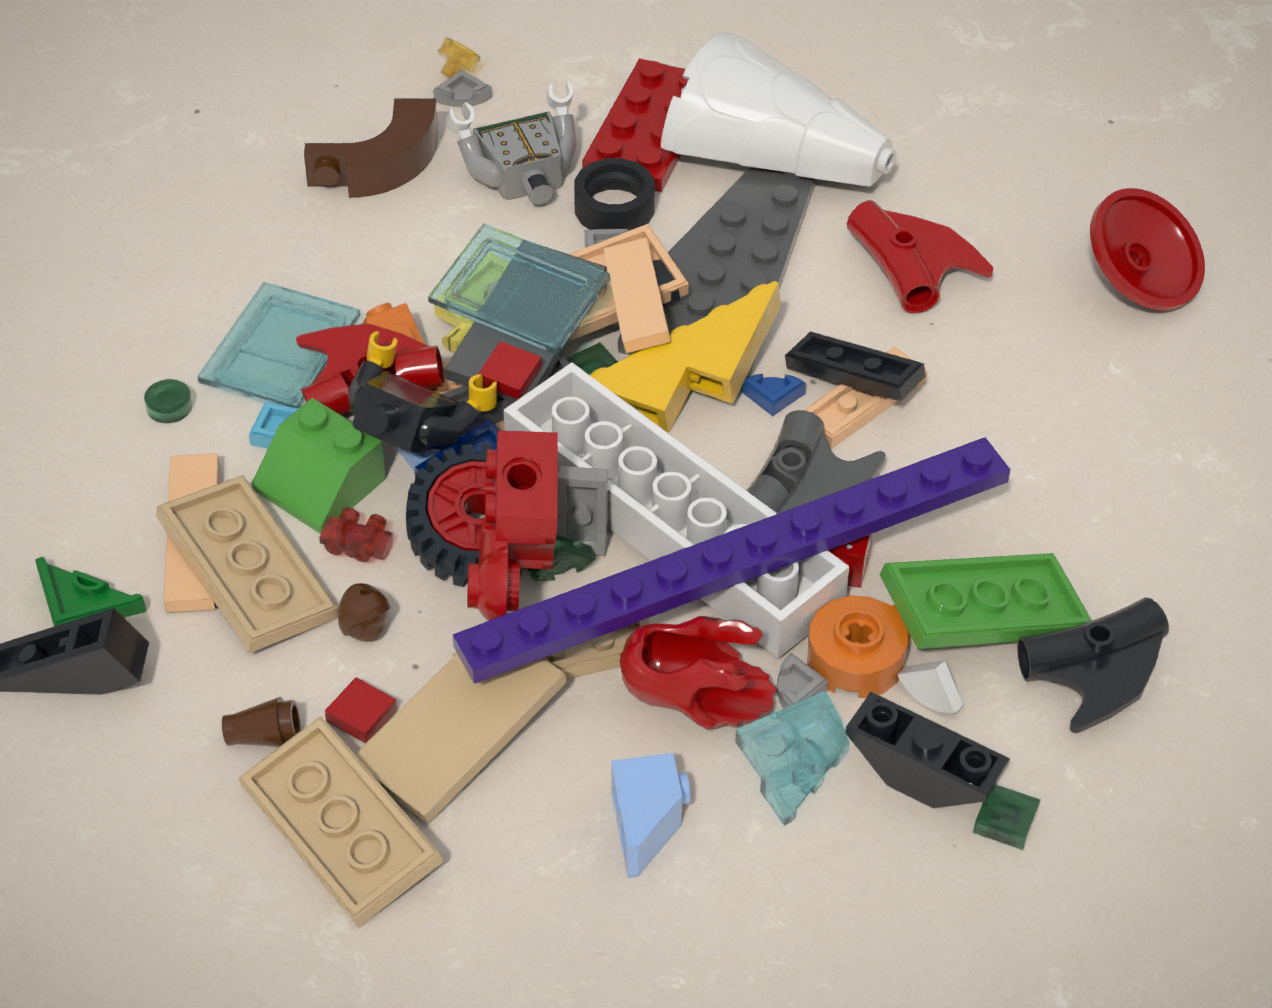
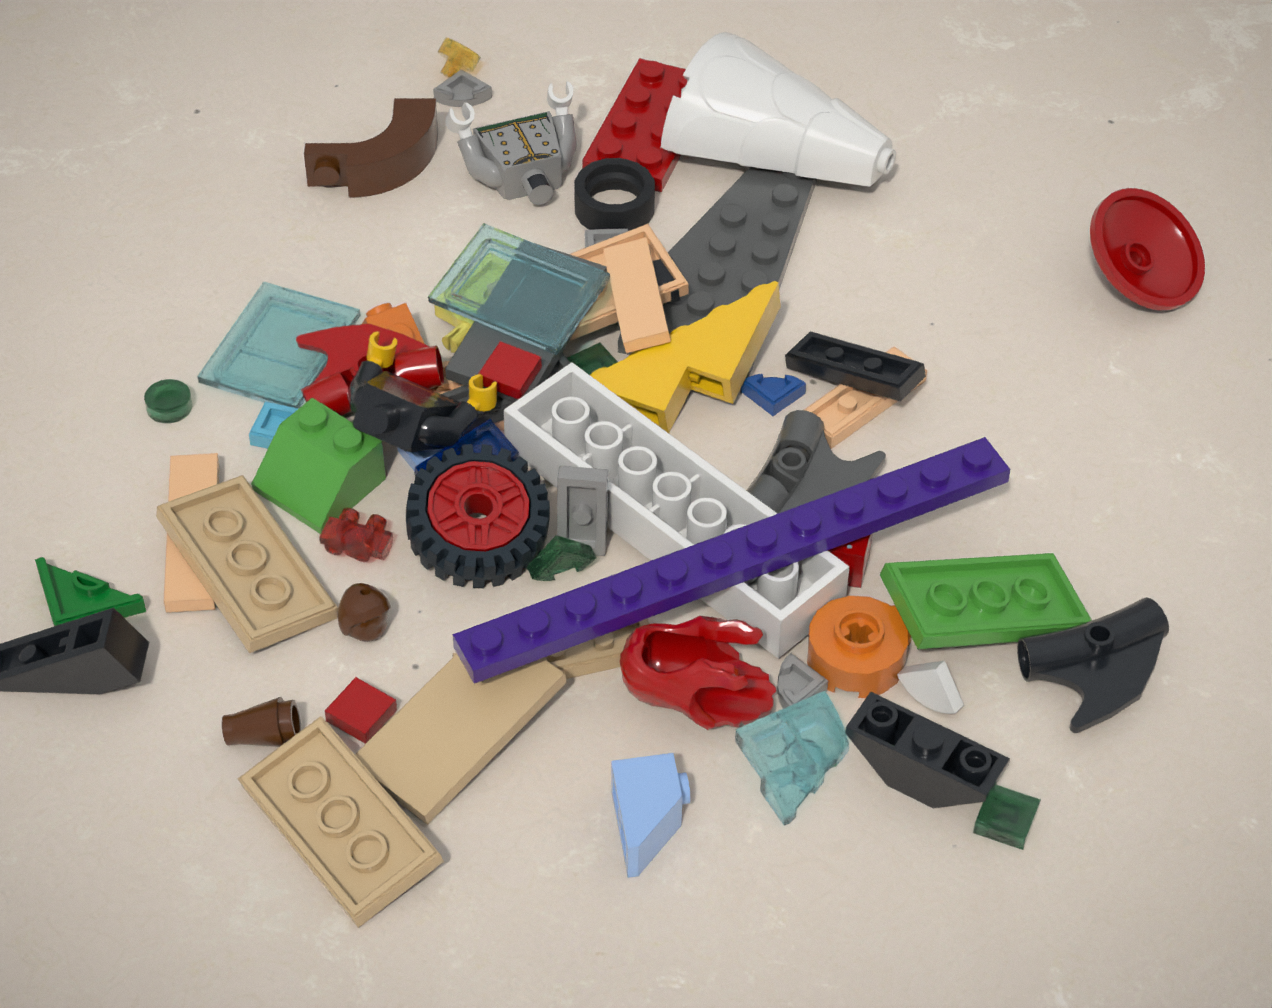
(517, 519): red brick -> none
(913, 252): red pin -> none

